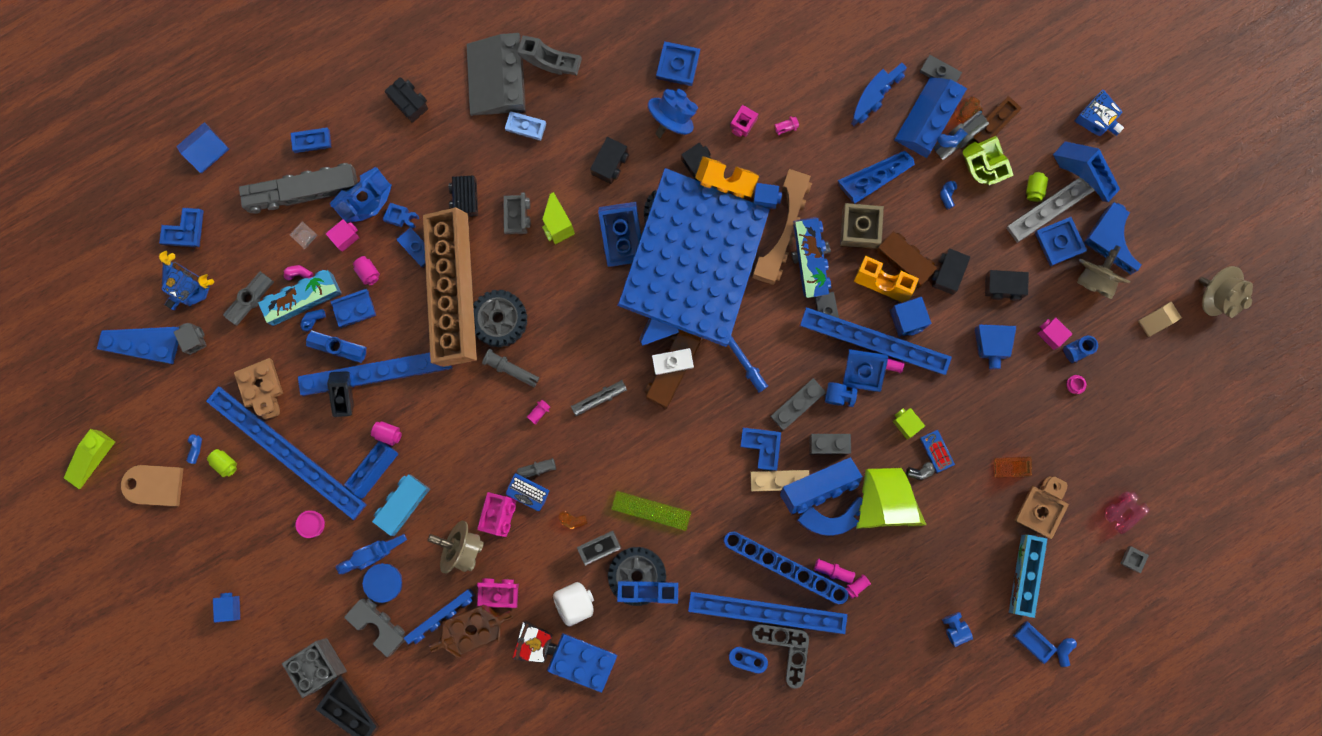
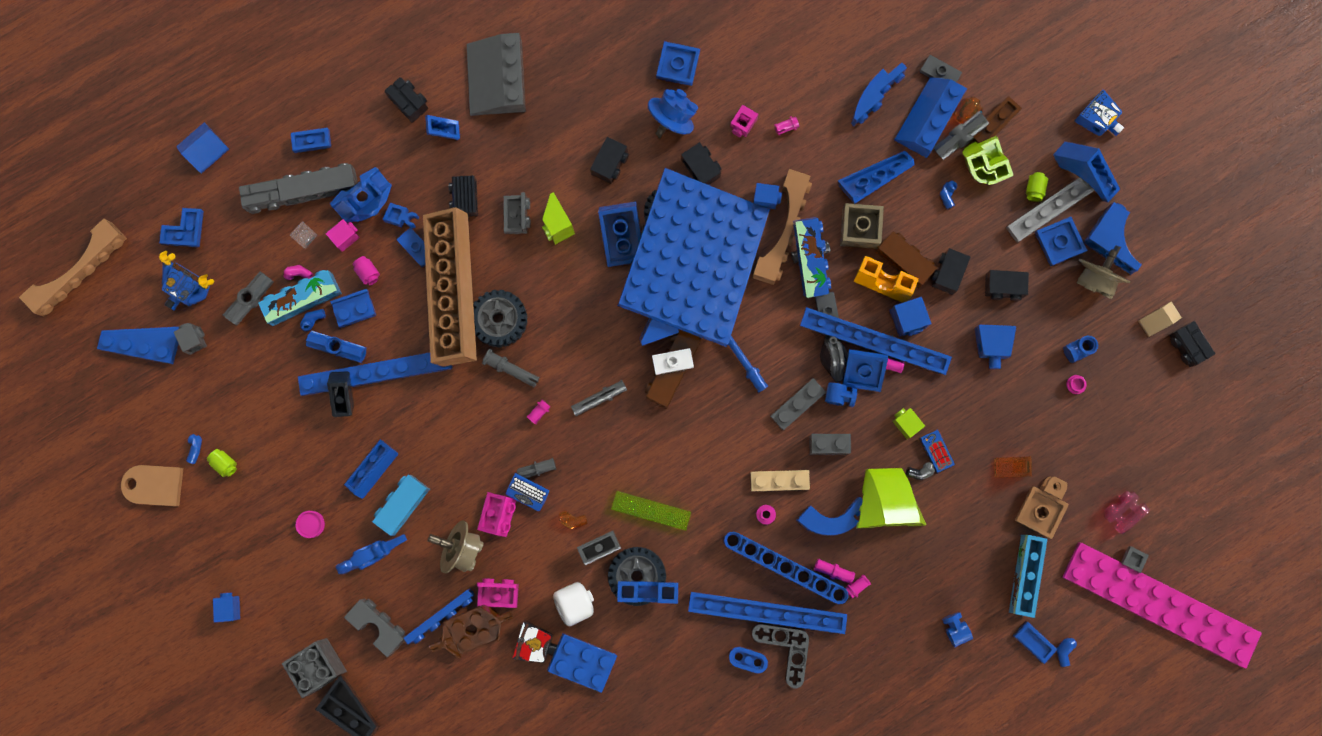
(87, 457): lime slope -> none
(104, 241): none -> medium nougat arch
(261, 397): medium nougat plate -> none
(286, 453): blue plate -> none
(382, 583): blue tile -> none
(386, 433): dark pink brick -> none
(442, 127): none -> blue slope
(525, 125): light blue plate -> none
(548, 59): dark grey arch -> none
(741, 182): light orange arch -> none
(759, 514): none -> dark pink plate
(766, 442): blue plate -> none
(821, 486): blue brick -> none
(834, 357): none -> dark grey hat
(952, 141): blue arm -> none
(1054, 333): dark pink brick -> none
(1162, 605): none -> dark pink plate
(1191, 344): none -> black brick
(1226, 292): dark tan piece -> none

